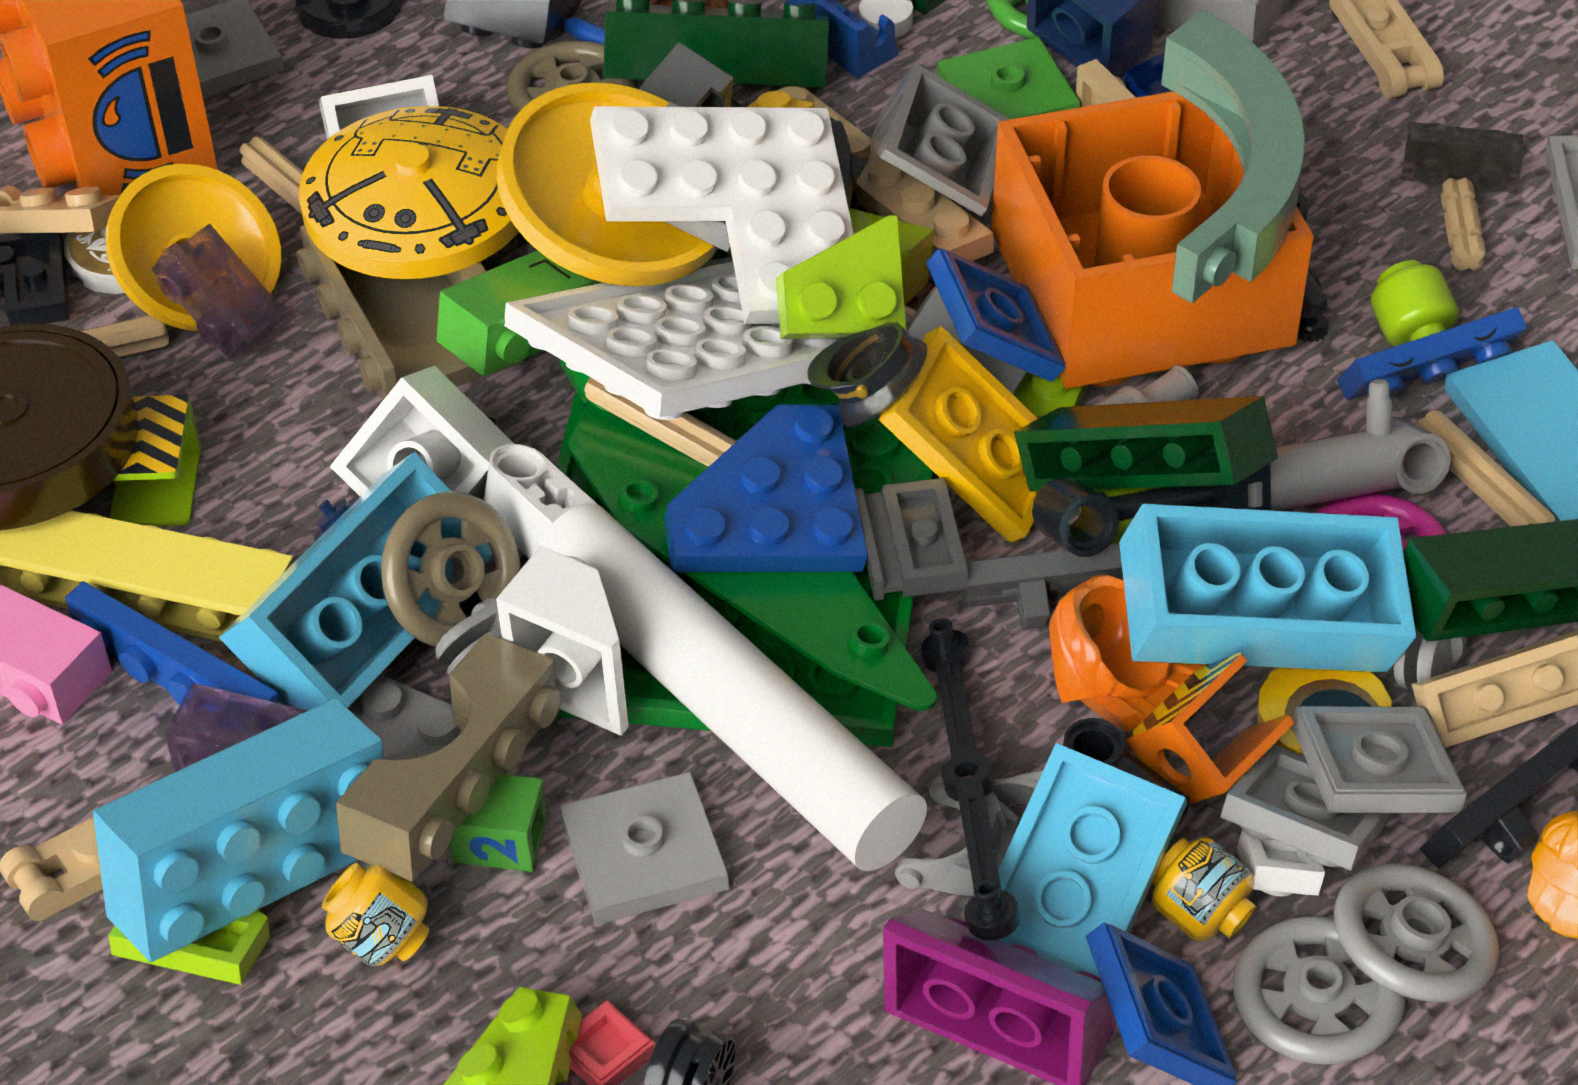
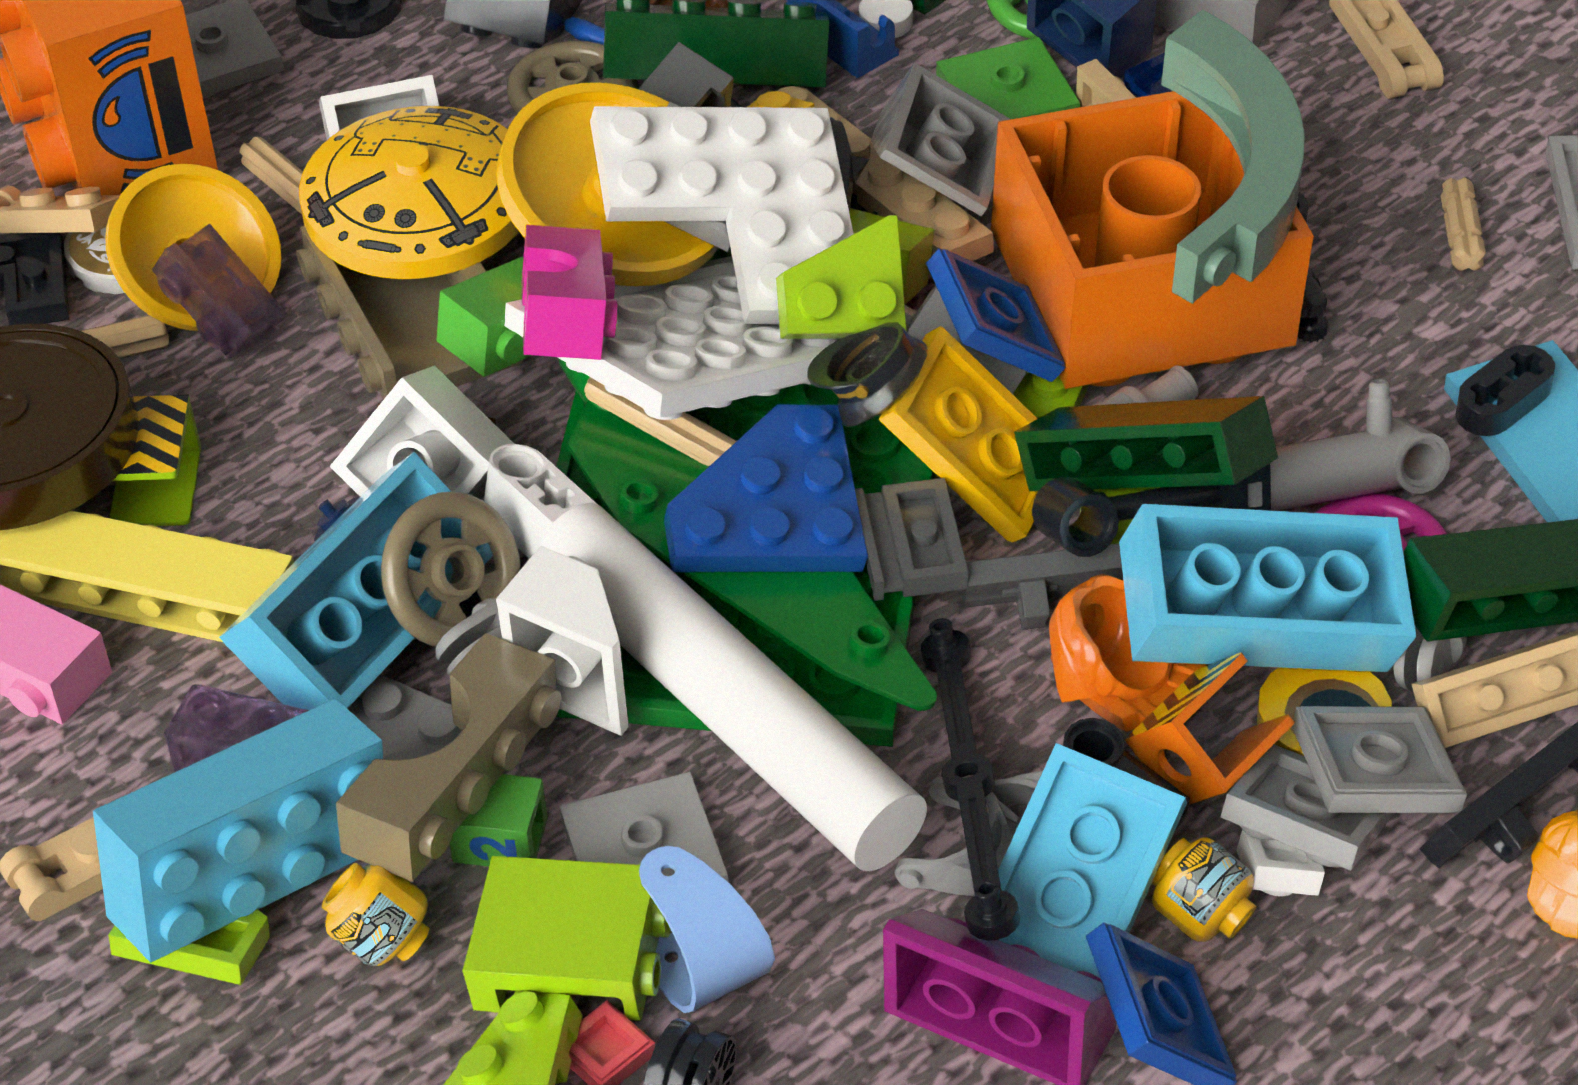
(154, 652): blue plate -> none
(564, 933): none -> lime panel
(567, 293): none -> dark pink arch
(711, 926): none -> light blue piece
(1330, 1039): light grey plate -> none
(1413, 302): lime head -> none
(1416, 932): light grey plate -> none
(1434, 354): blue plate -> none
(1443, 152): clear smoke bracket -> none
(1485, 475): tan axle -> none
(1514, 398): none -> black beam

